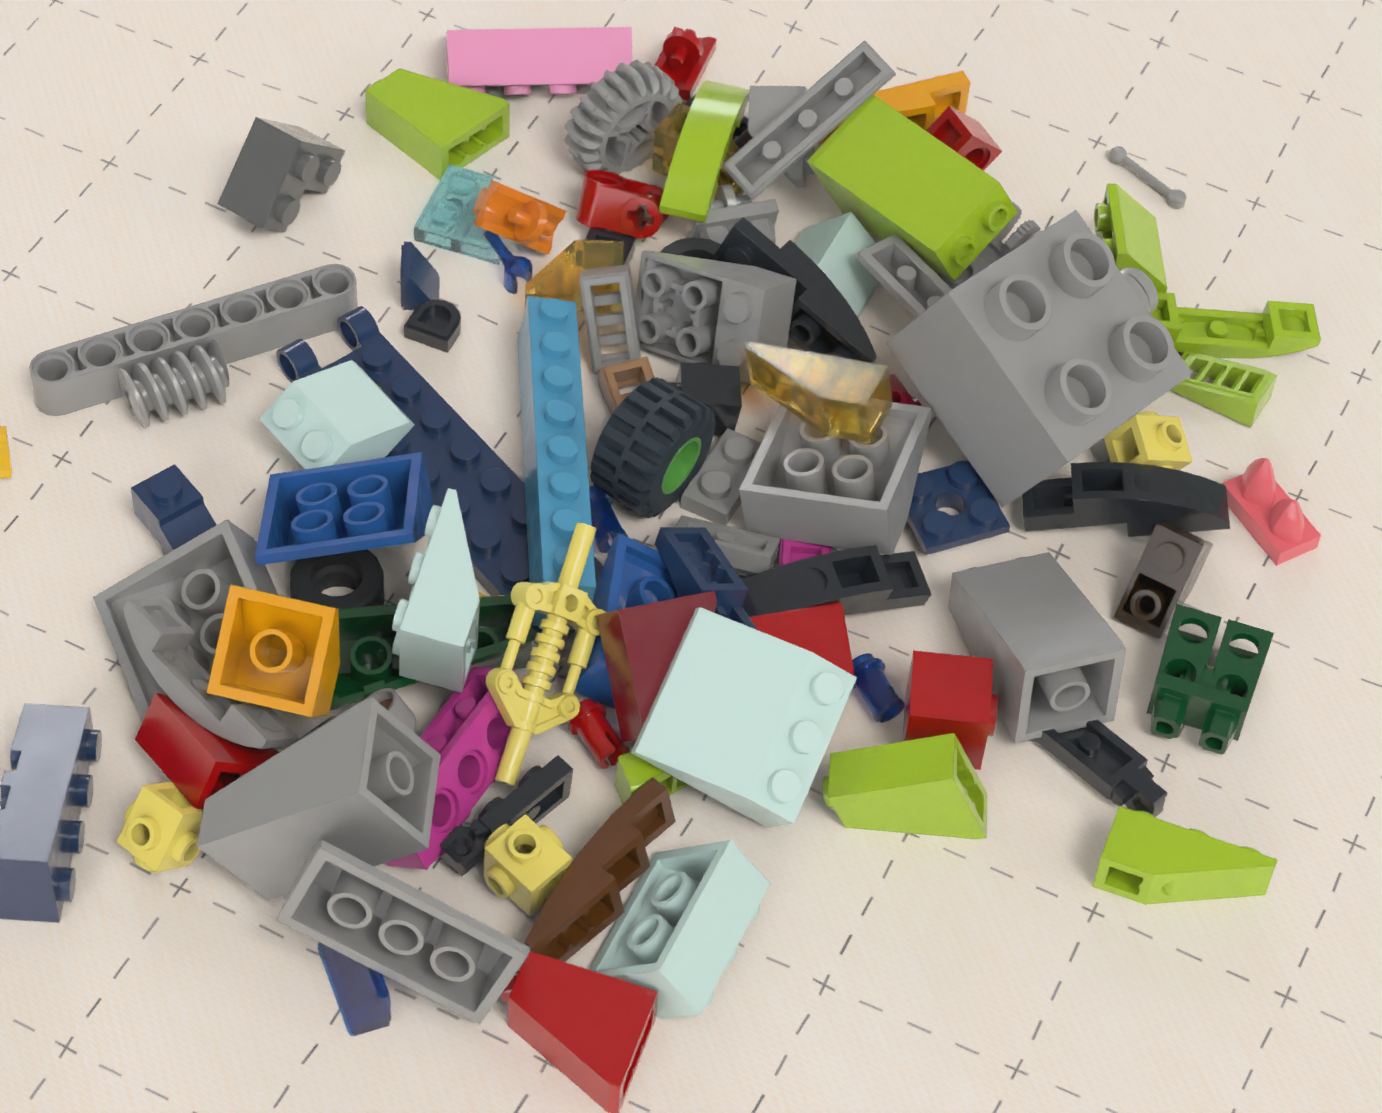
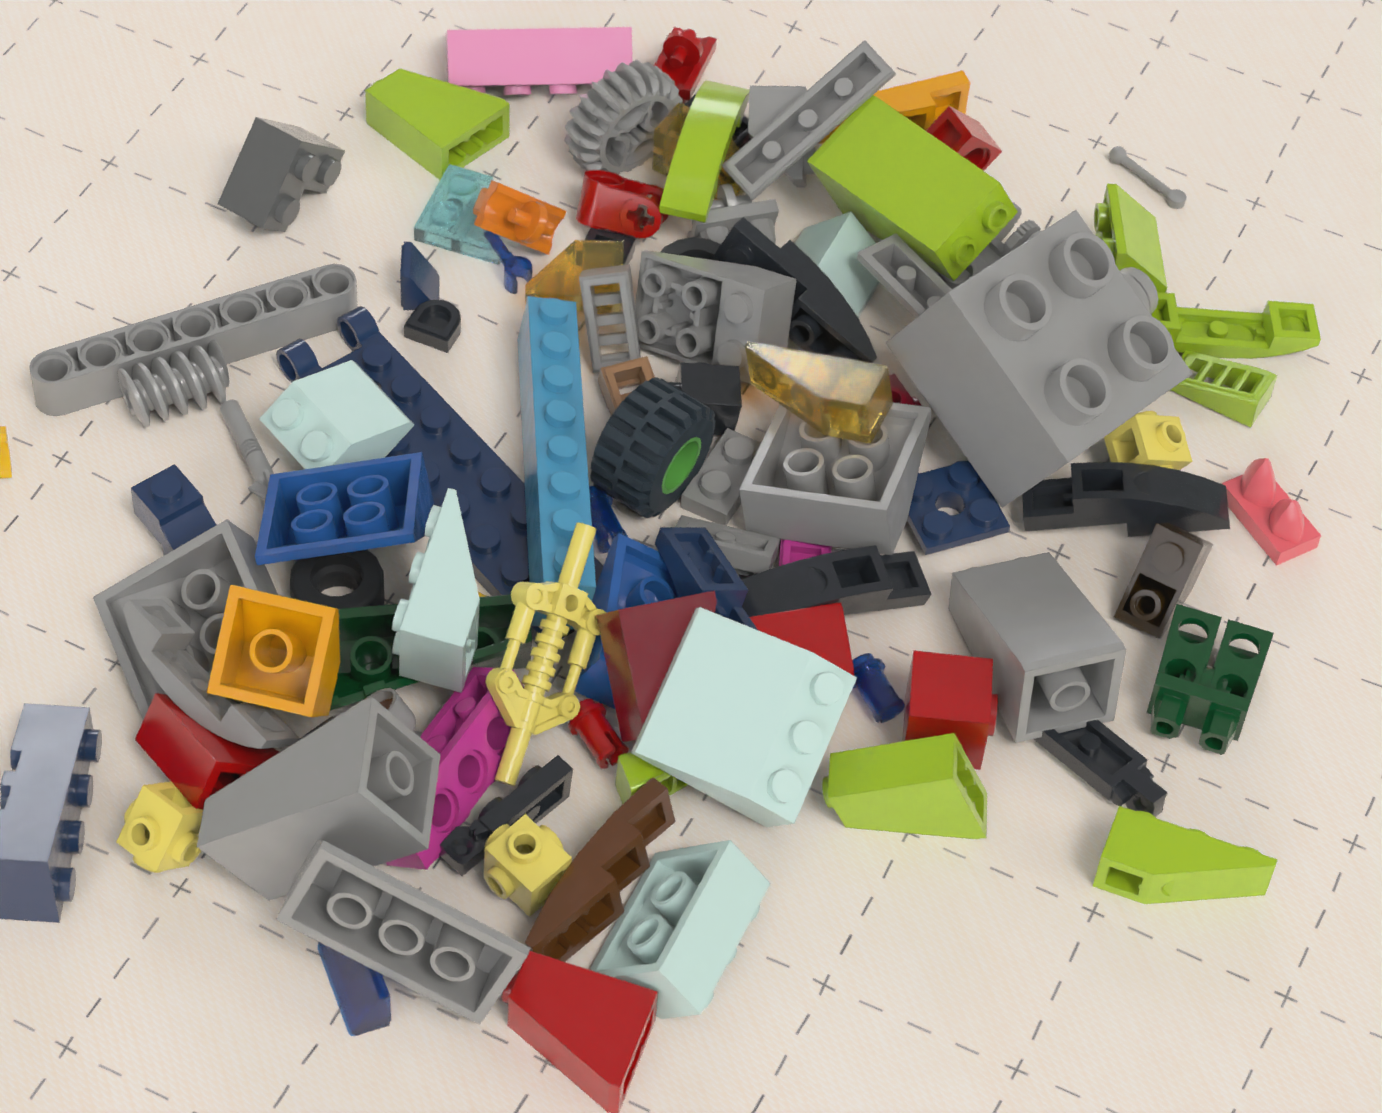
(248, 446): none -> light grey piece

